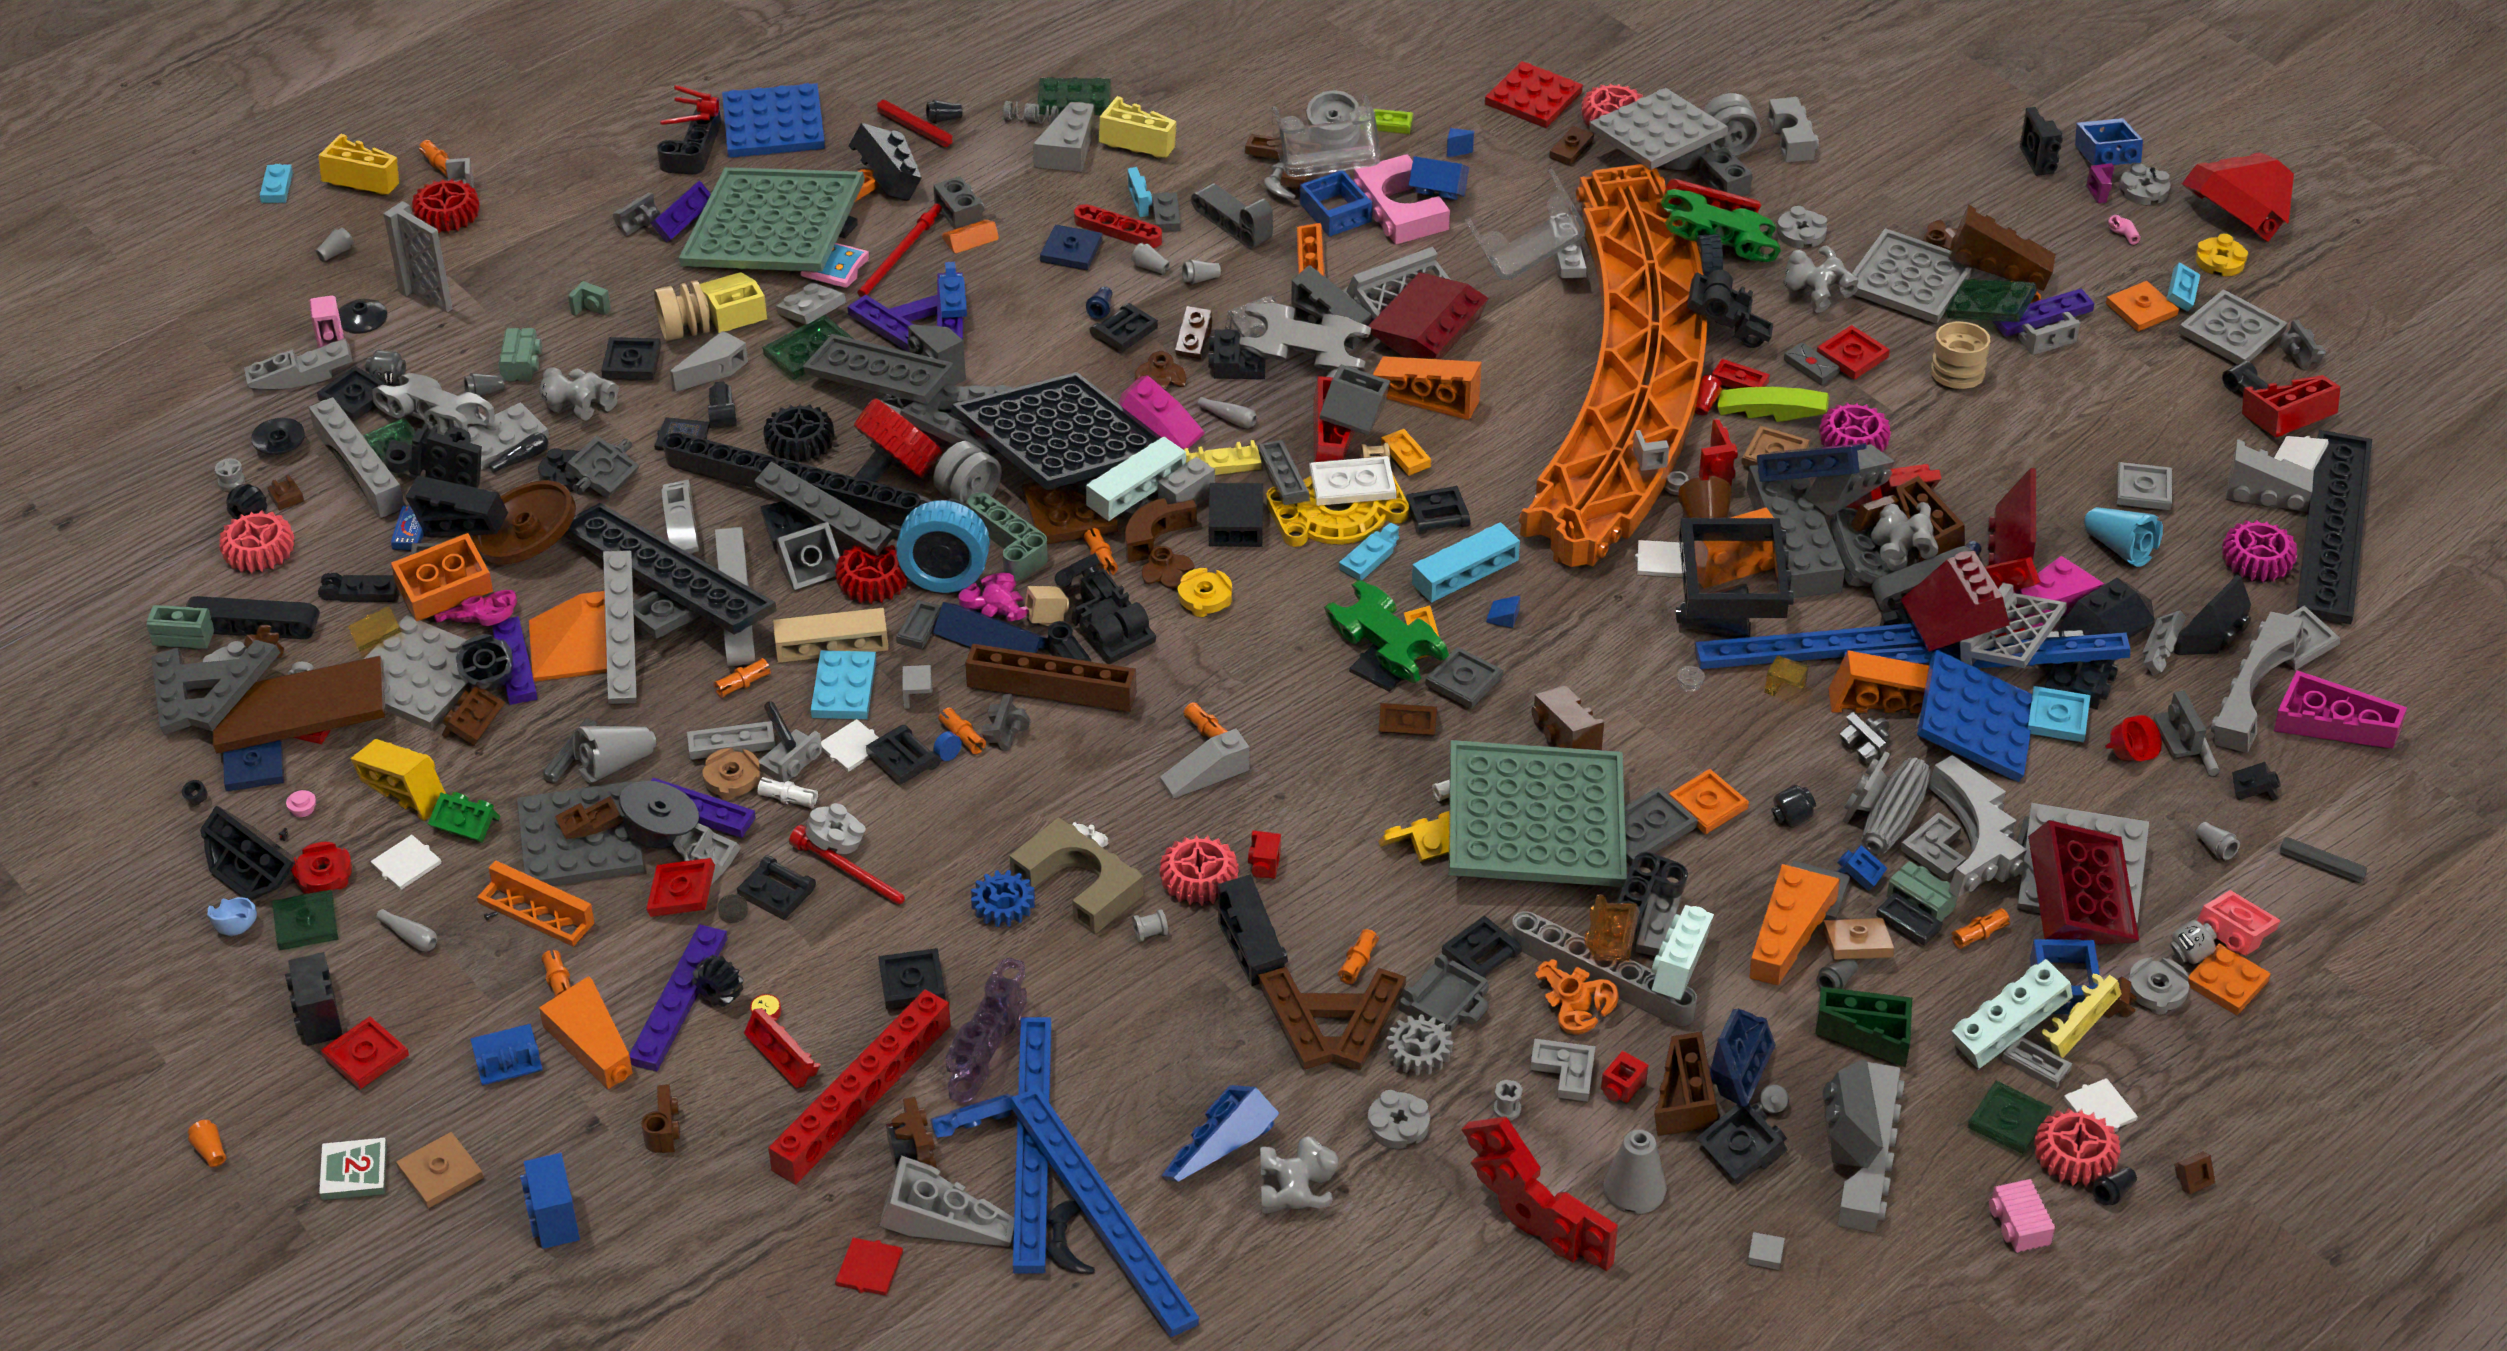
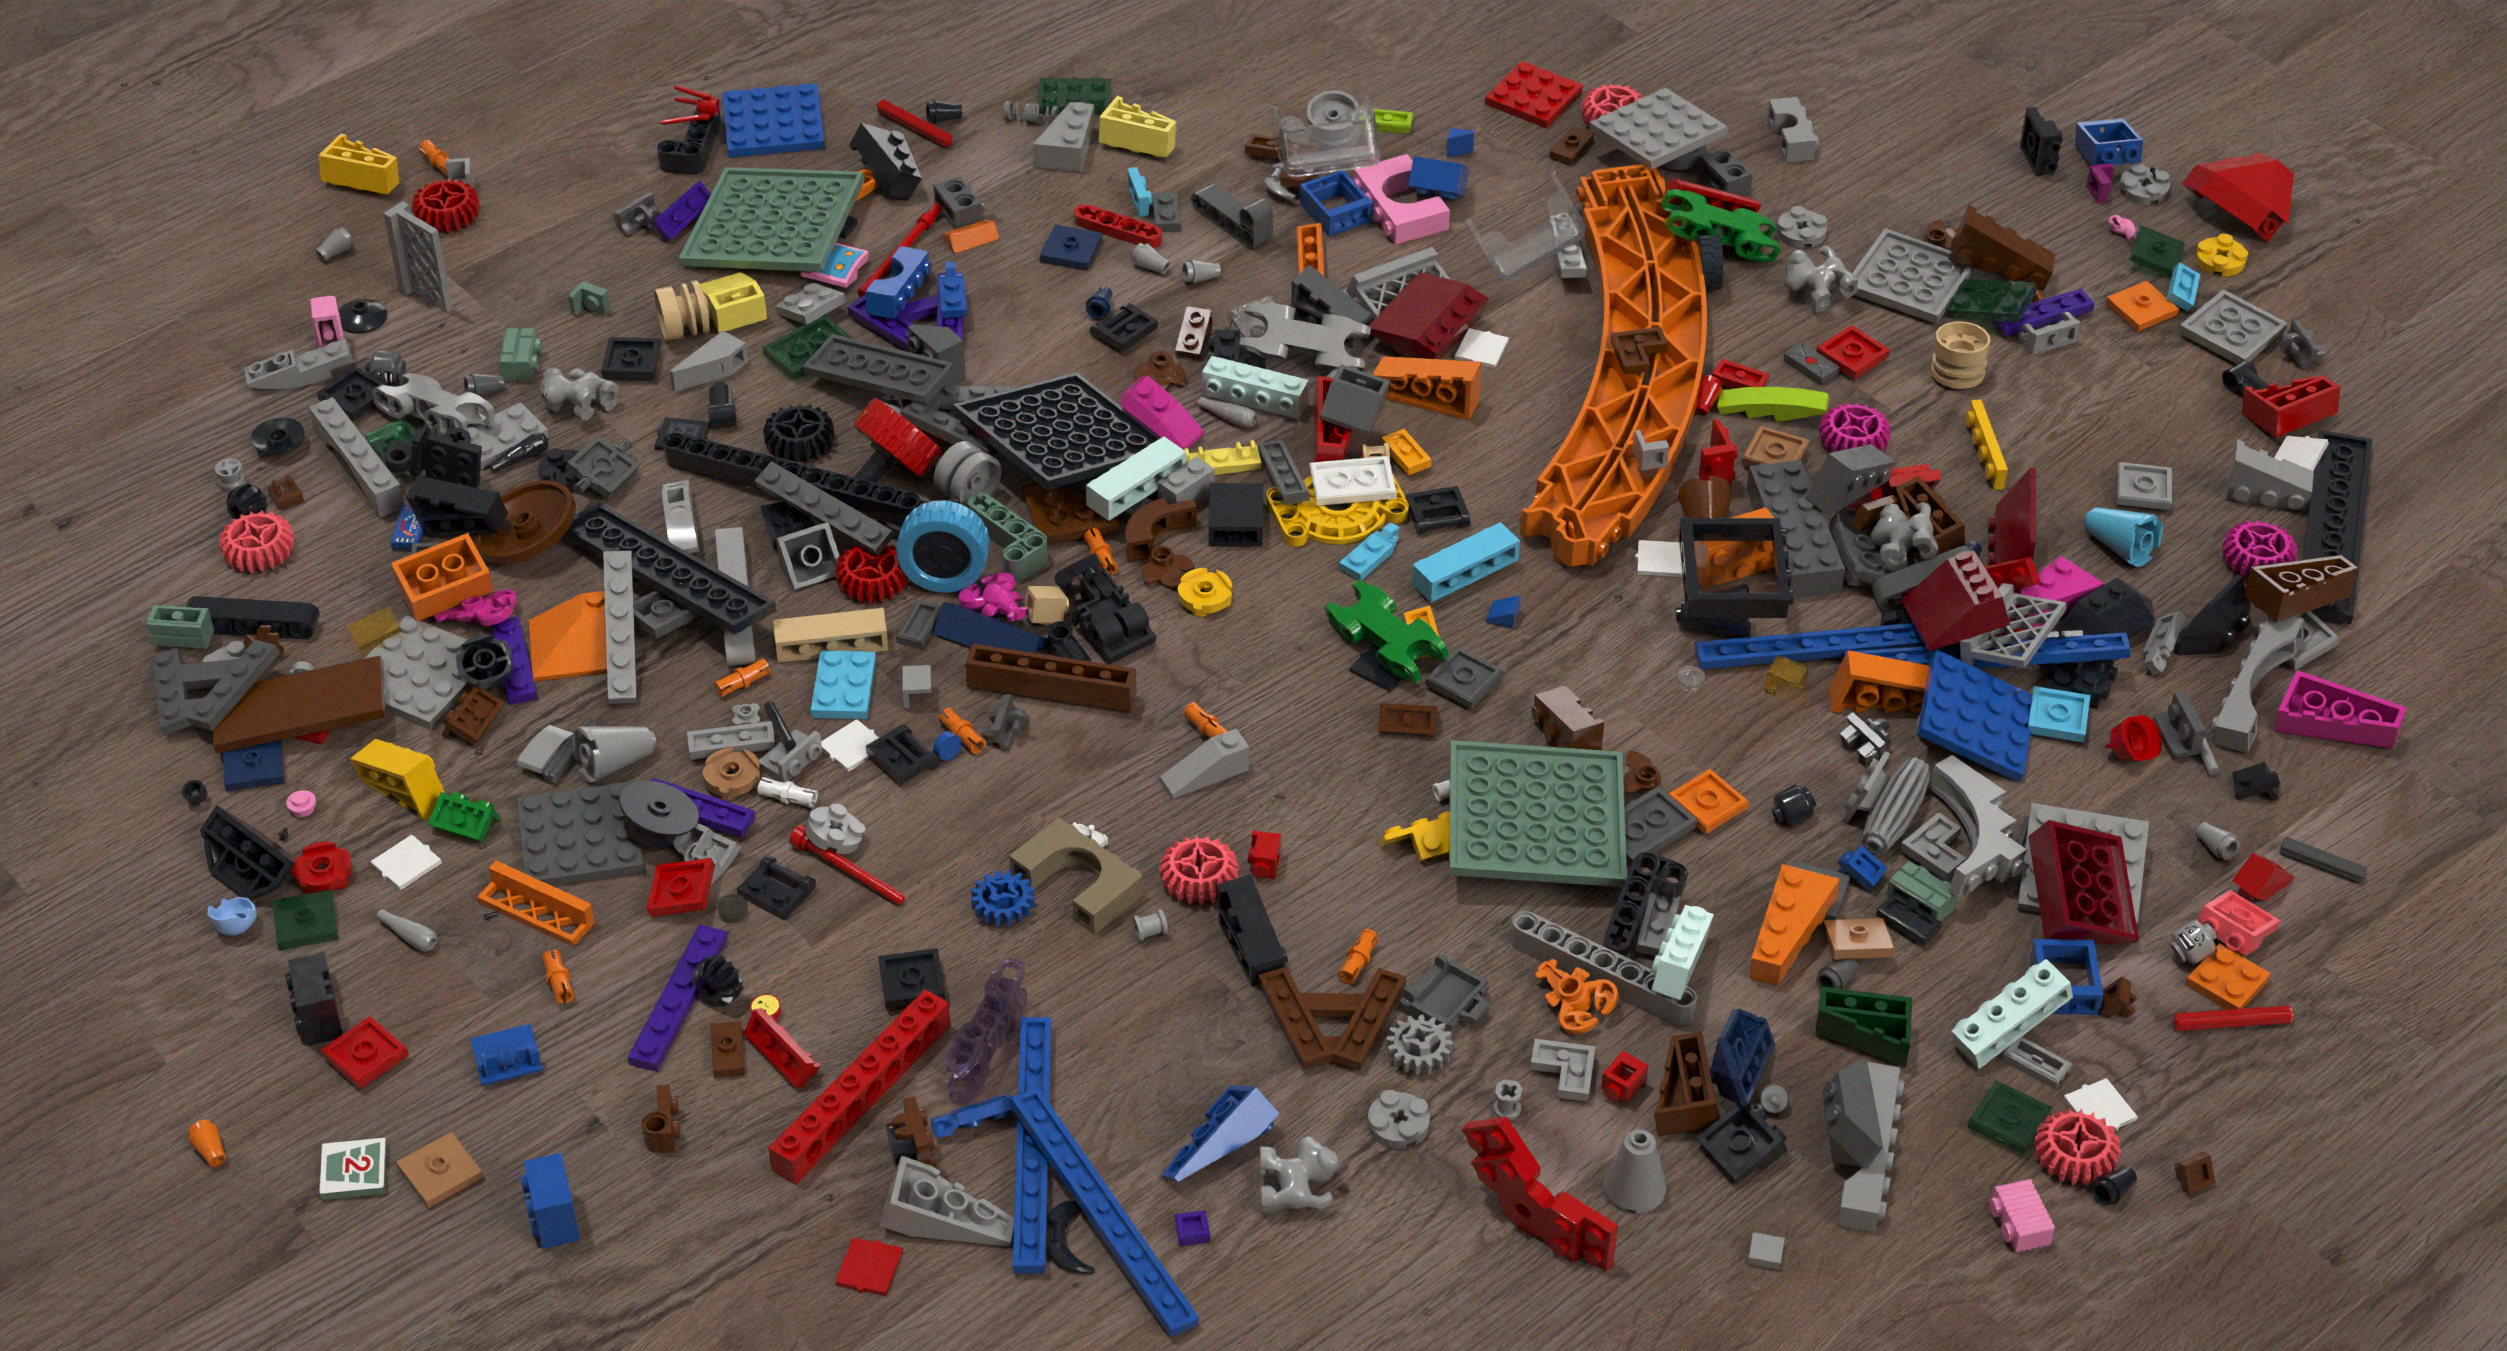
(276, 183): medium azure plate -> none
(358, 588): black hinge -> none
(543, 748): none -> light grey slope
(582, 822): reddish brown slope -> none
(588, 1032): orange slope -> none
(727, 1049): none -> reddish brown plate
(745, 714): none -> light grey plate
(890, 295): none -> blue arch
(1192, 1228): none -> dark purple tile
(1255, 387): none -> light aqua brick
(1476, 942): black plate -> none
(1482, 347): none -> white piece
(1611, 930): clear orange bracket -> none
(1634, 345): none -> reddish brown plate
(1639, 773): none -> reddish brown plate
(1675, 481): light grey plate -> none
(1718, 301): black plate -> none
(1742, 123): light grey wheel -> none
(1809, 462): dark blue panel -> none
(1980, 928): orange pin -> none
(1988, 447): none -> yellow plate
(2083, 1015): light yellow plate -> none
(2154, 997): light grey plate -> none
(2156, 250): none -> clear green plate
(2232, 1018): none -> red axle
(2261, 878): none -> red slope
(2300, 586): none -> reddish brown wedge

